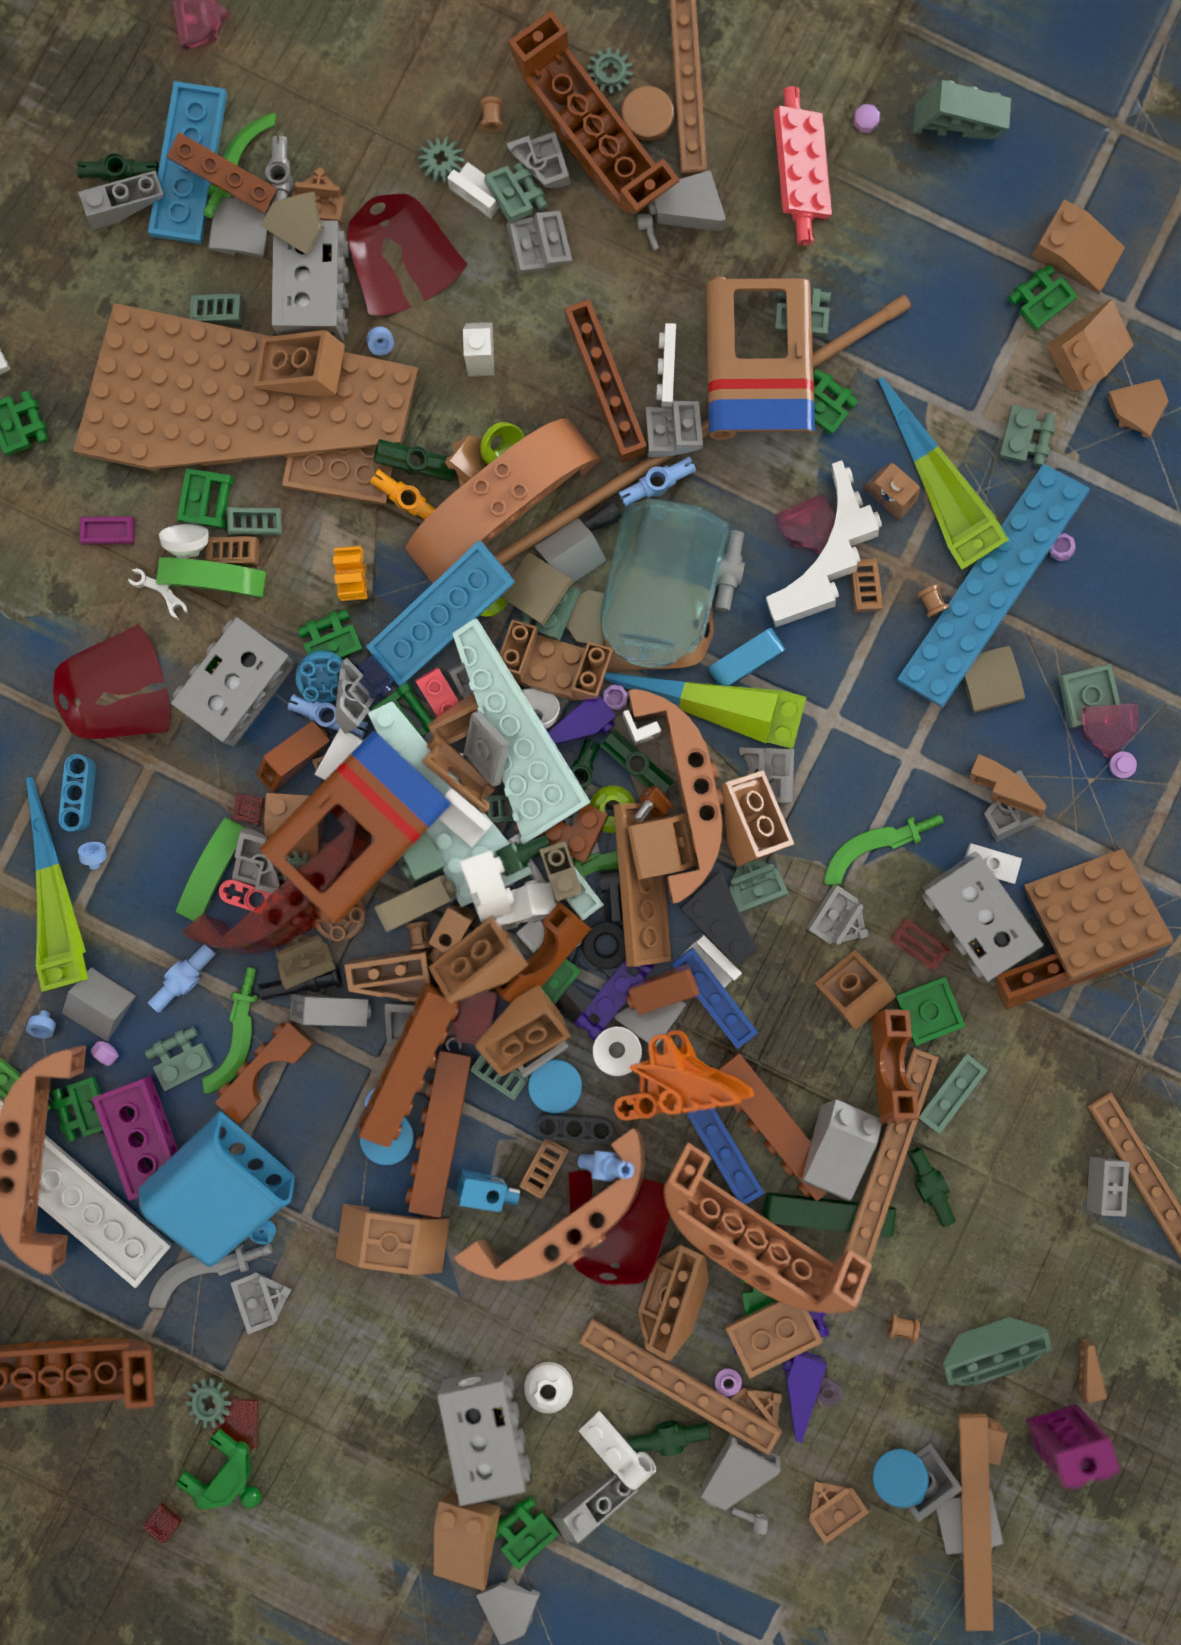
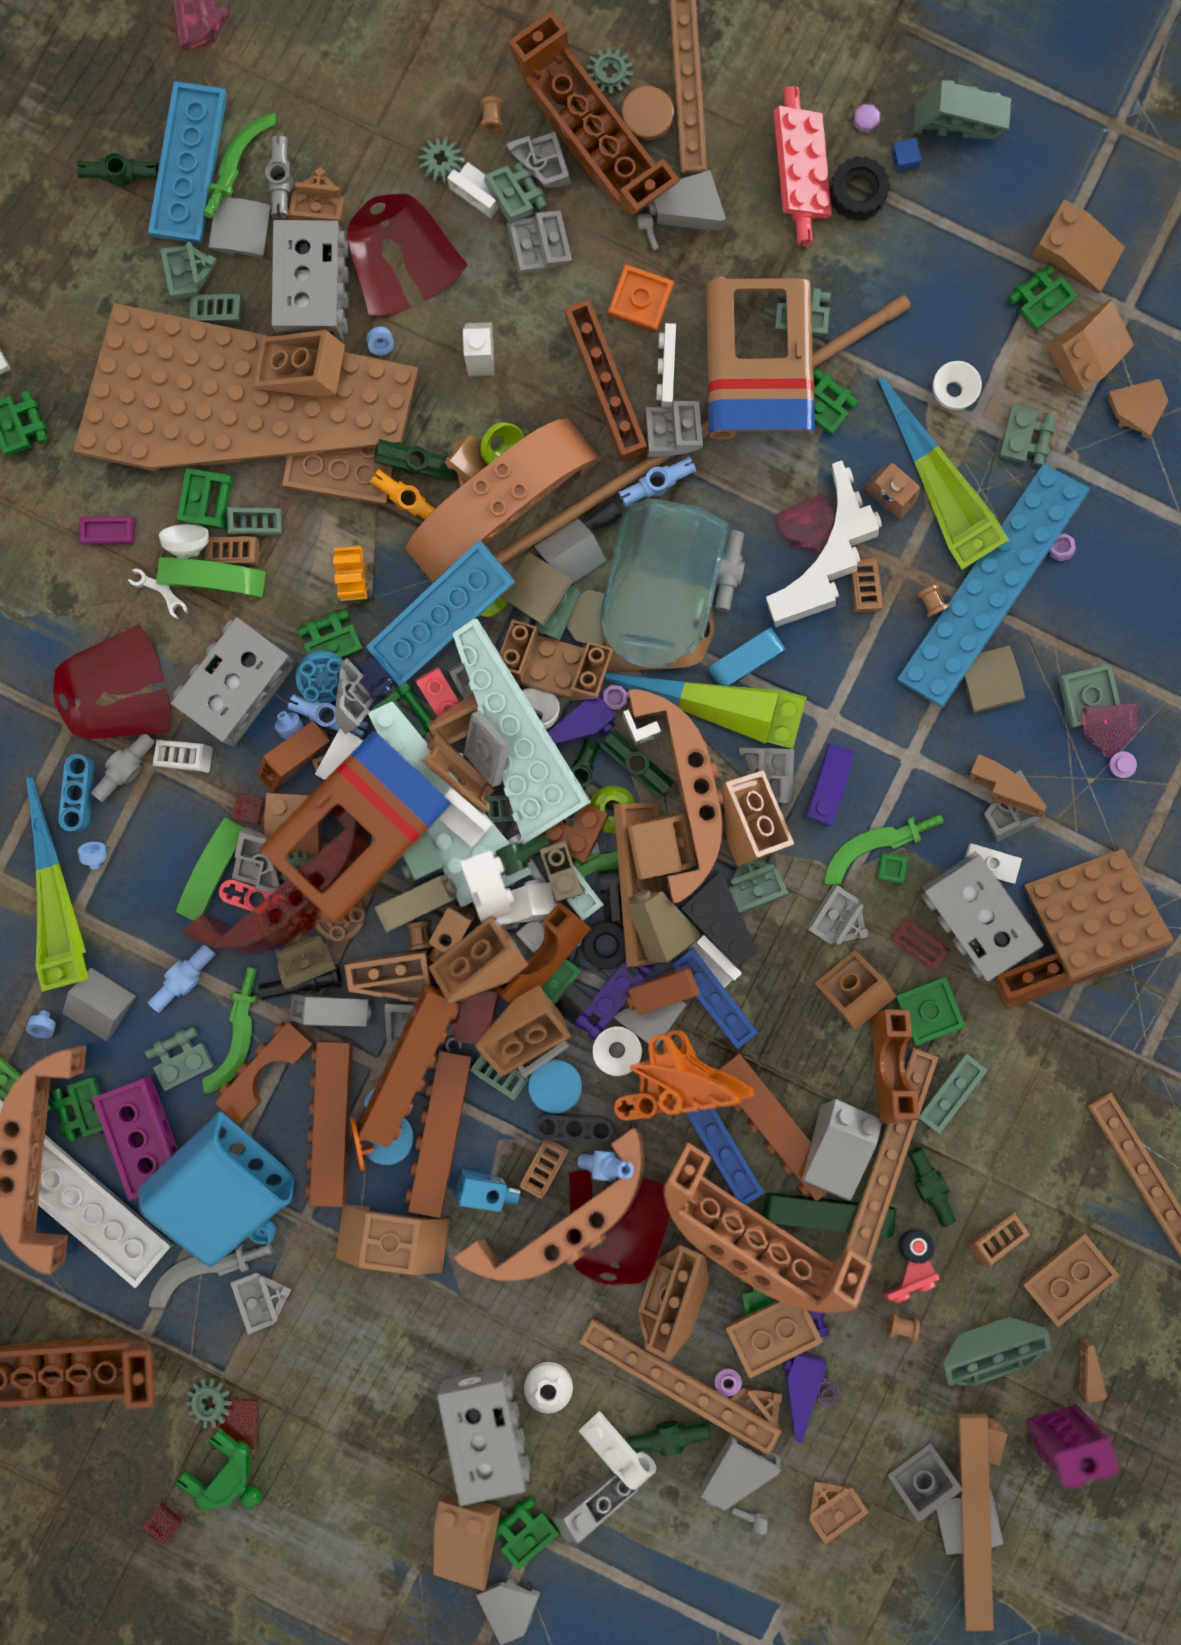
(104, 1053): lavender tile -> none
(120, 199): light grey slope -> none
(123, 767): none -> light grey pin
(186, 270): none -> sand green slope
(199, 756): none -> white slope
(221, 173): dark orange plate -> none
(288, 724): none -> light blue tile
(295, 221): dark tan slope -> none
(330, 1123): none -> dark orange brick
(360, 1150): none -> orange piece
(640, 298): none -> orange tile
(653, 801): dark orange piece -> none
(660, 926): none -> dark tan slope
(829, 785): none -> dark purple slope
(873, 173): none -> black tyre
(892, 868): none -> green tile
(900, 1478): dark azure tile -> none
(906, 154): none -> blue piece
(918, 1249): none -> plate
(961, 374): none -> white piece
(980, 1252): none -> medium nougat slope
(1070, 1279): none -> medium nougat plate
(1107, 1186): light grey hinge -> none

